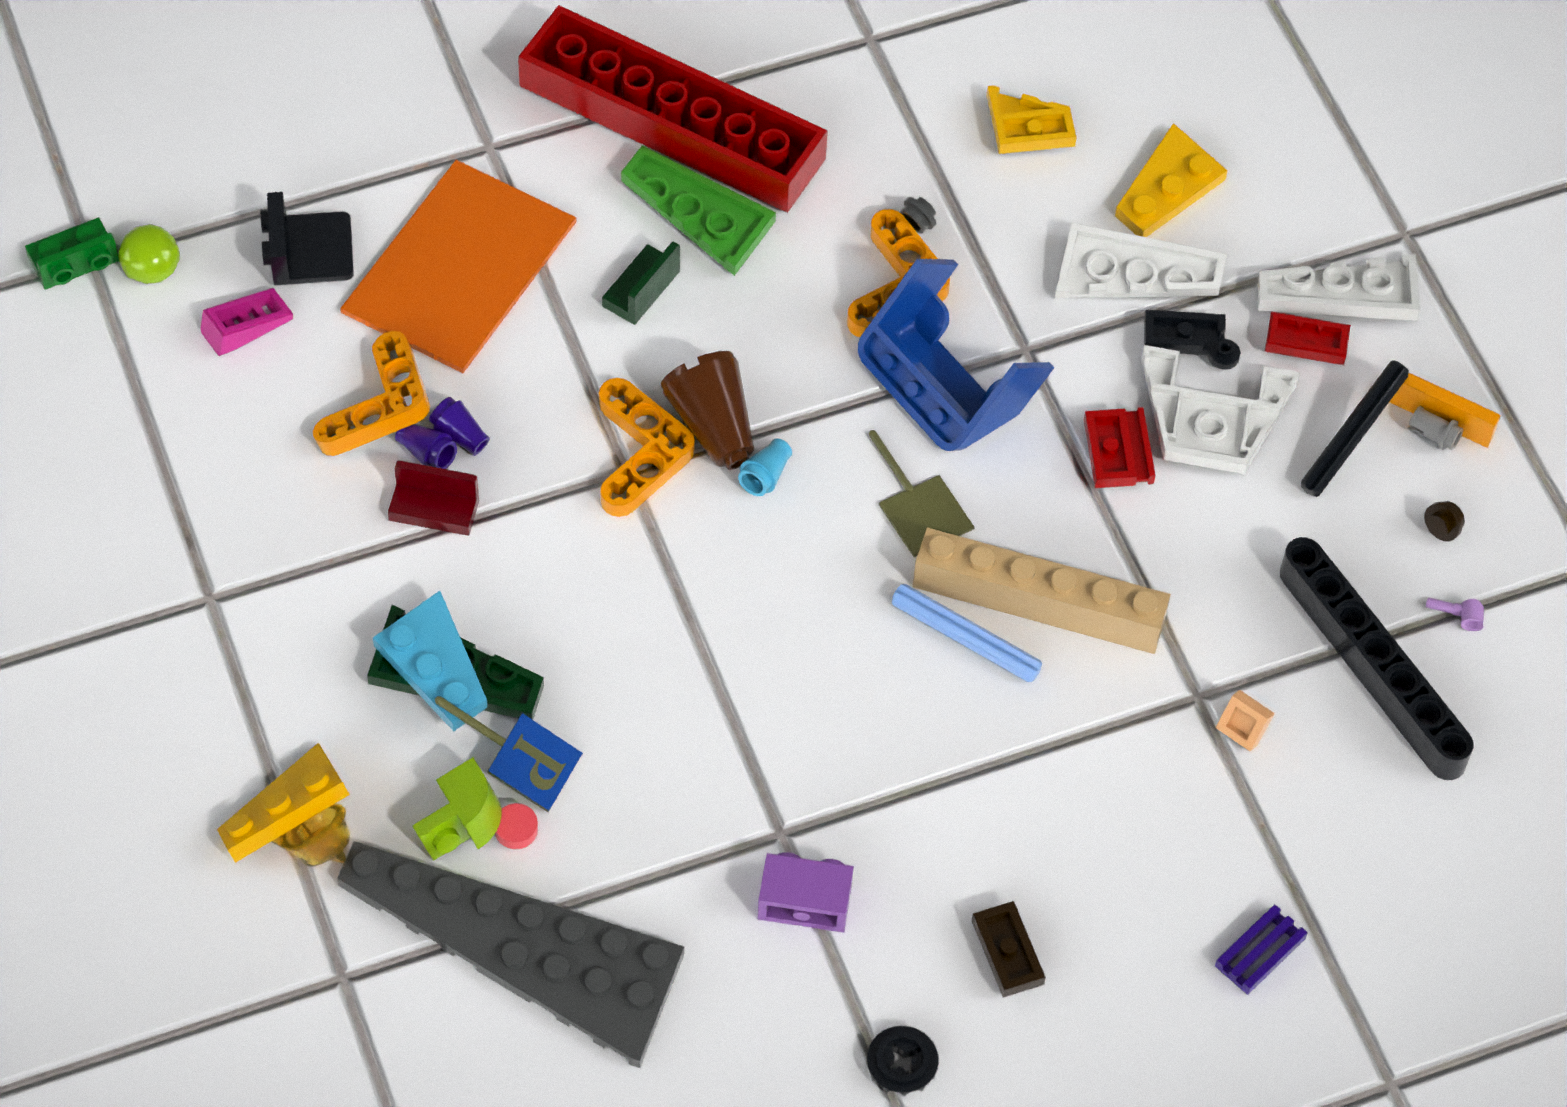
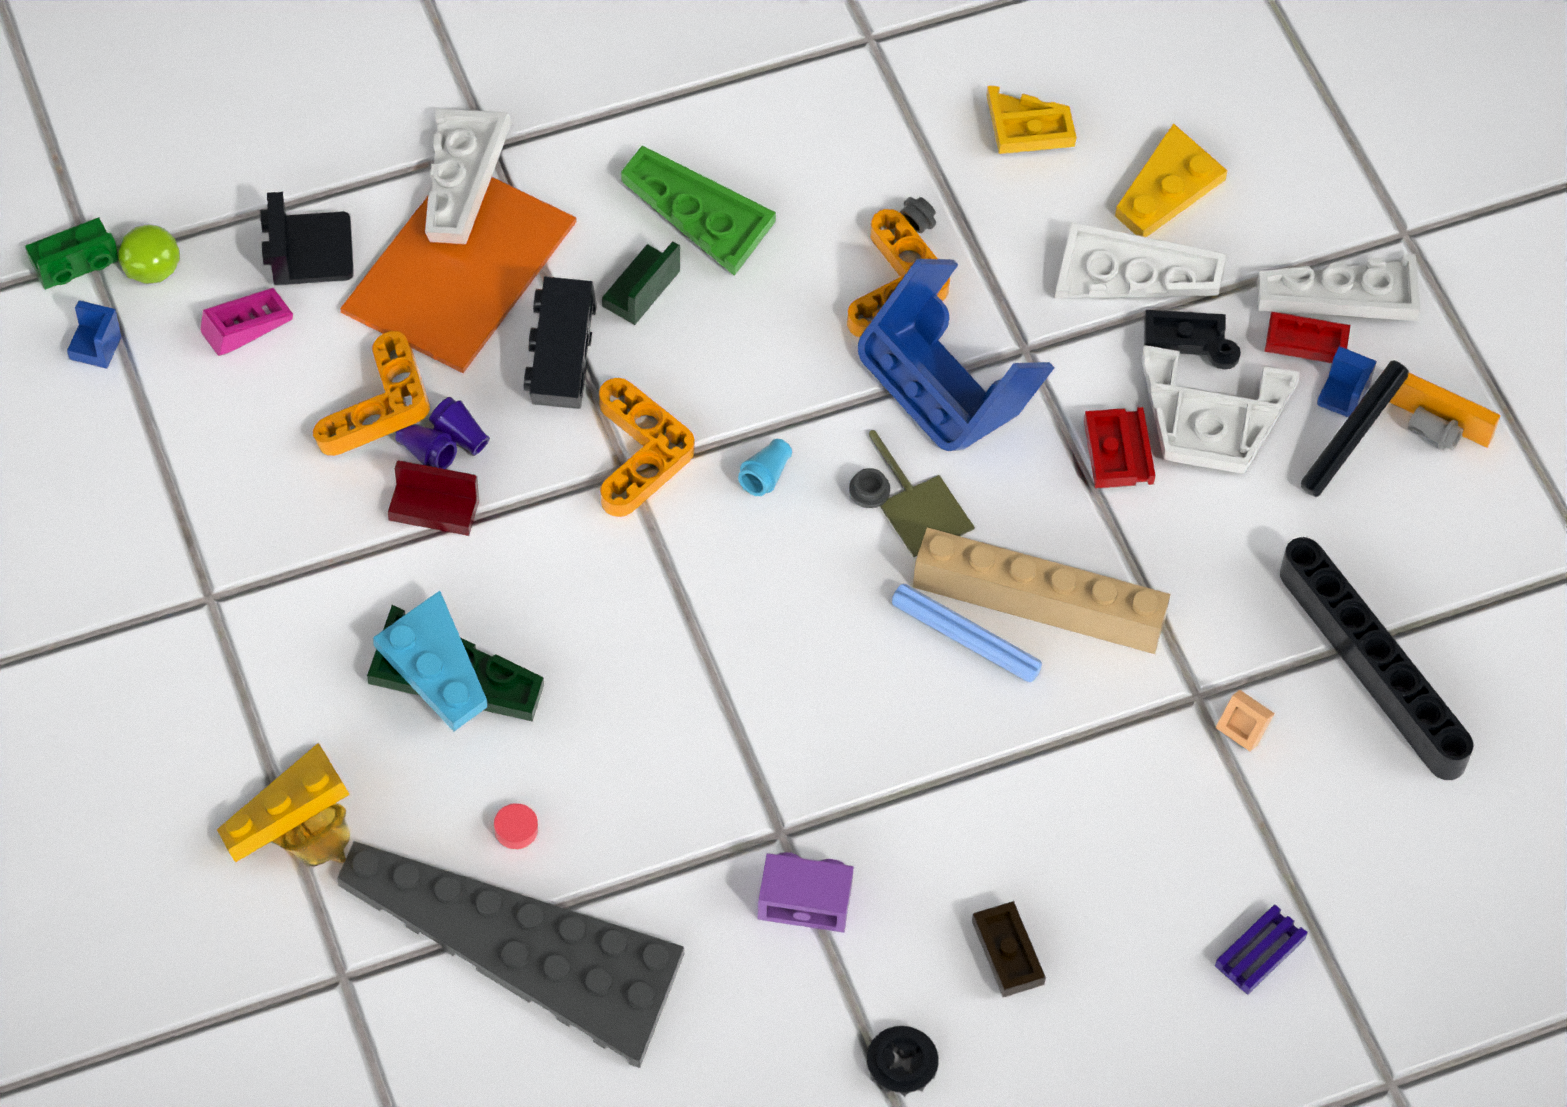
(95, 335): none -> blue panel
(464, 162): none -> white wing
(470, 813): lime brick -> none
(529, 759): blue piece -> none
(560, 342): none -> black wedge
(673, 108): red brick -> none
(713, 406): reddish brown cone -> none
(869, 488): none -> dark grey plate
(1346, 382): none -> blue panel
(1444, 520): dark brown plate -> none
(1470, 611): lavender hand -> none

